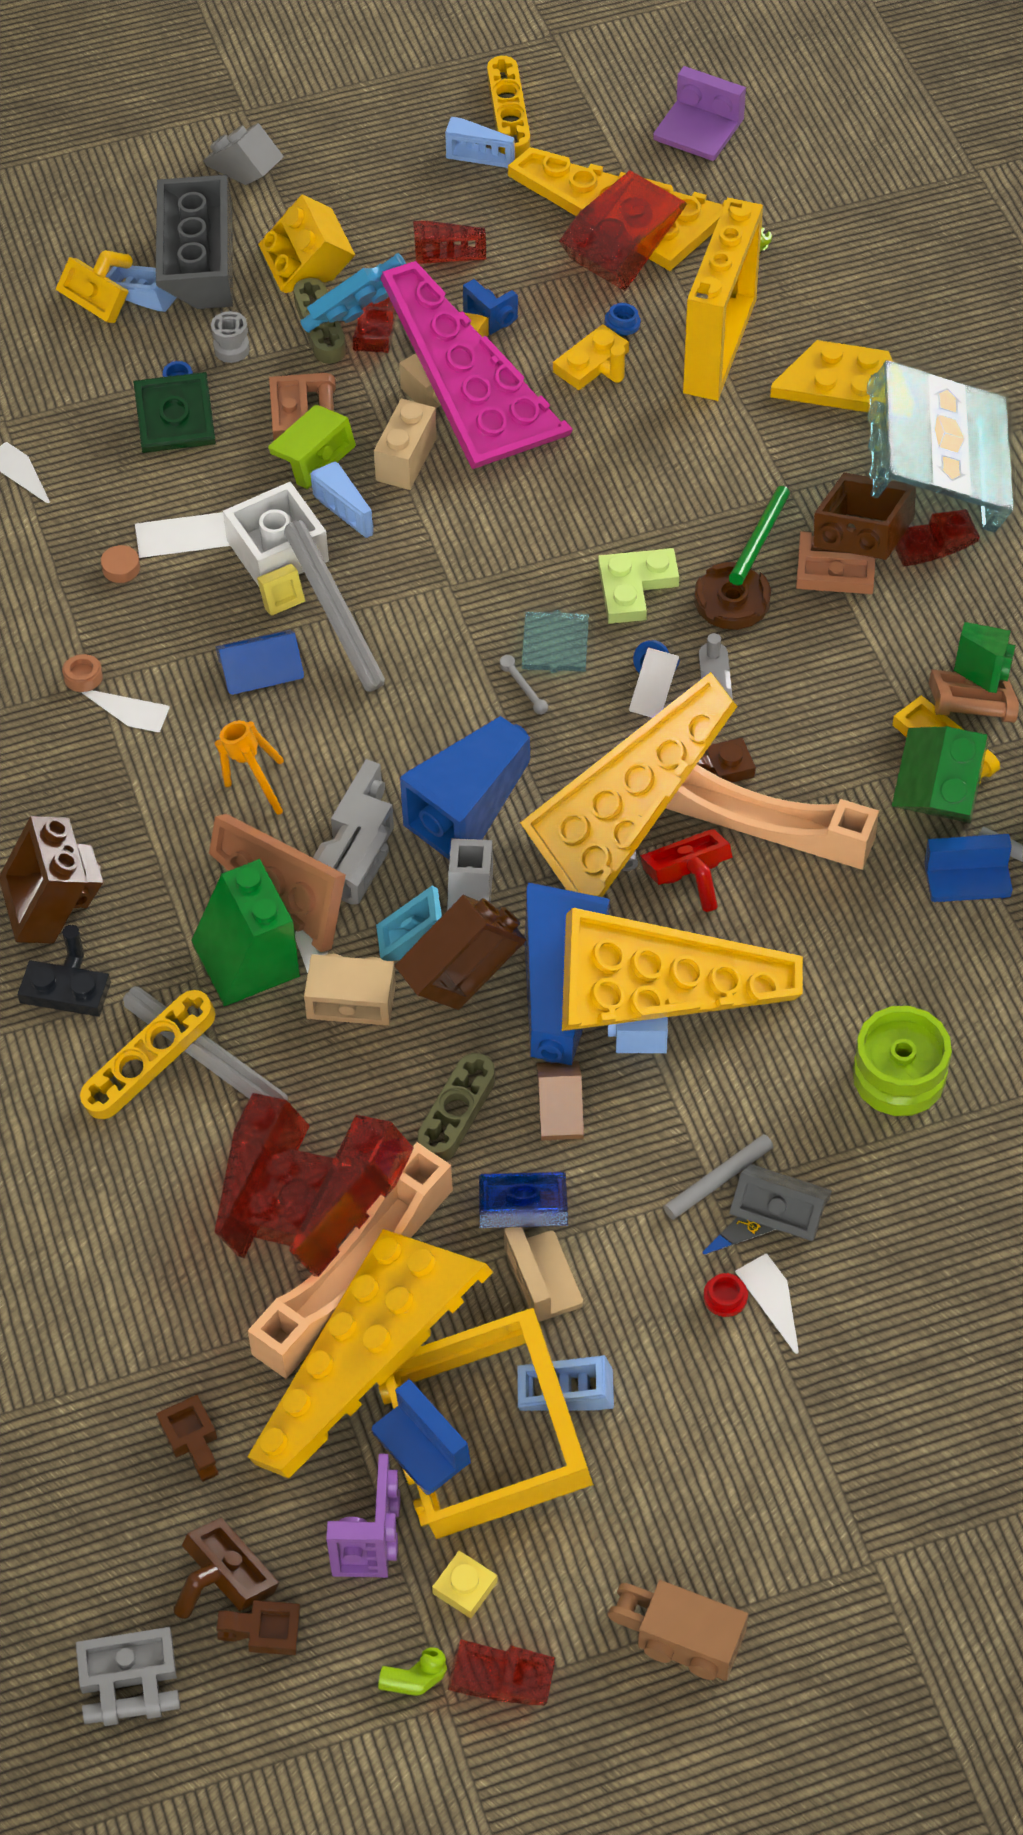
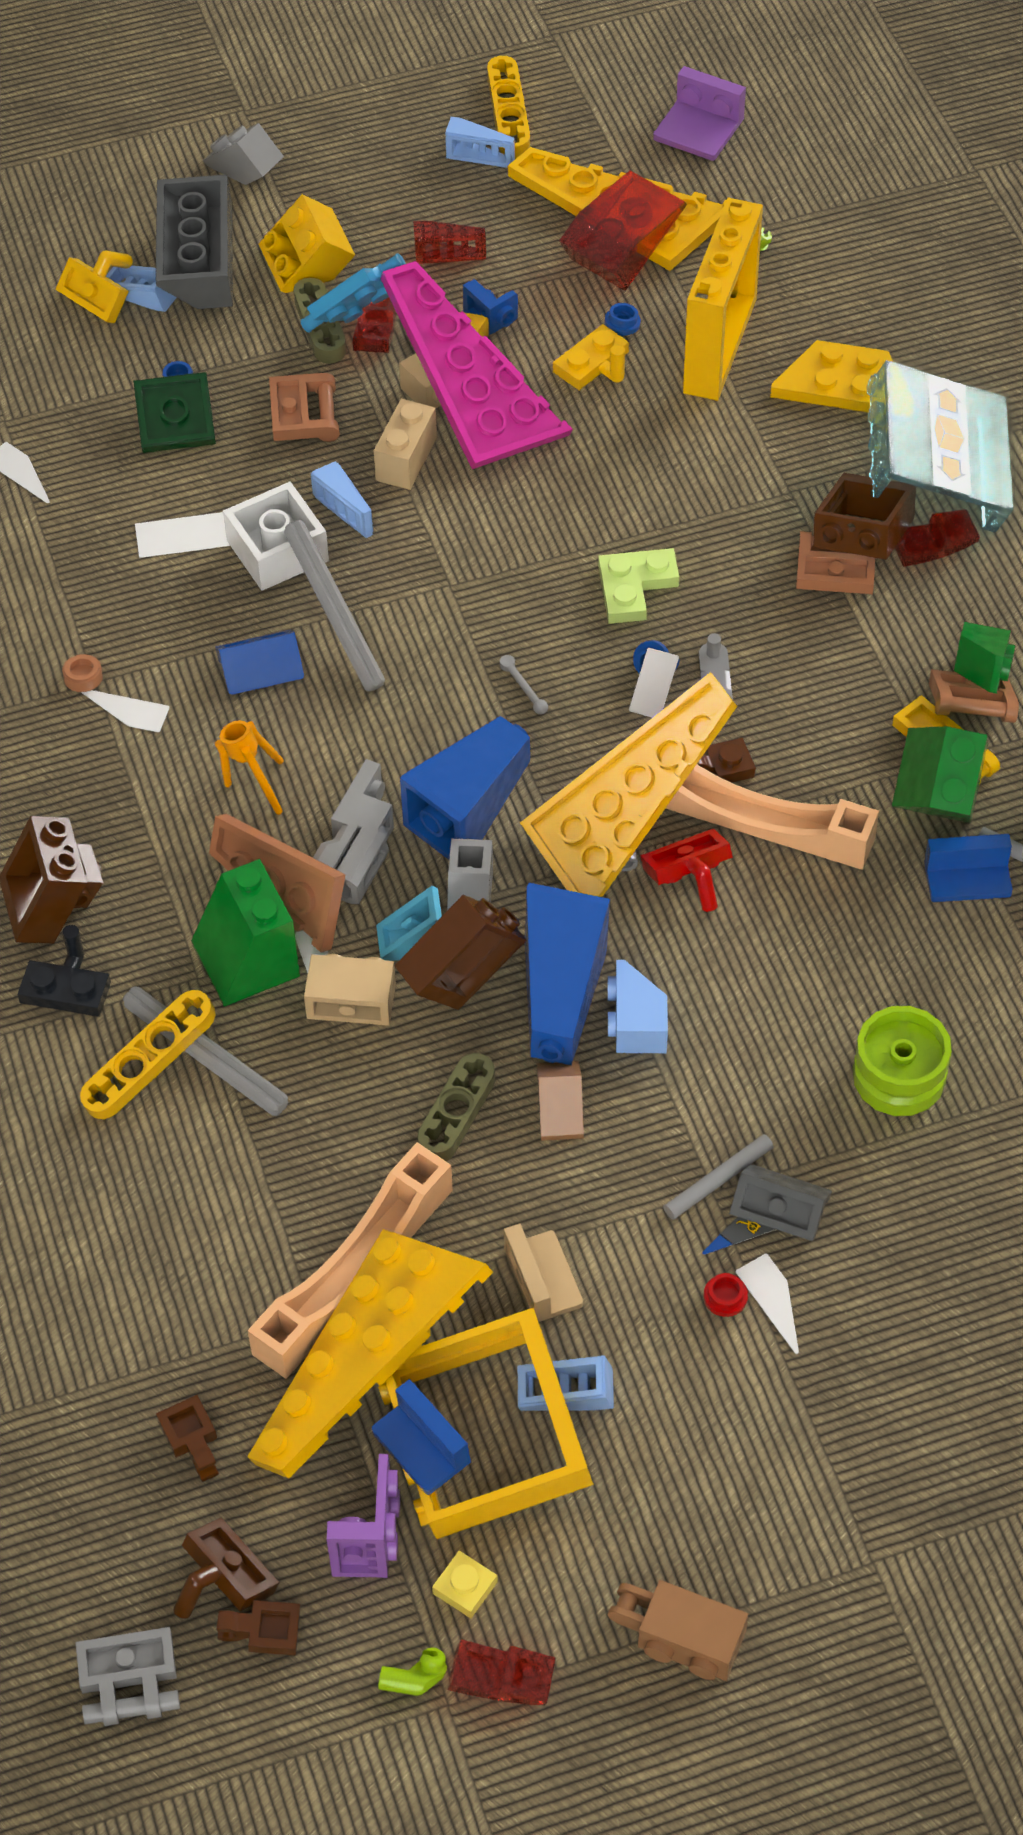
(120, 564): nougat tile -> none
(230, 336): light grey wheel -> none
(281, 589): light yellow plate -> none
(300, 1195): clear red wedge -> none
(314, 442): lime panel -> none
(523, 1200): clear blue tile -> none
(555, 641): clear light blue piece -> none
(646, 971): yellow wing -> none
(729, 604): reddish brown plate -> none
(759, 535): green bar -> none

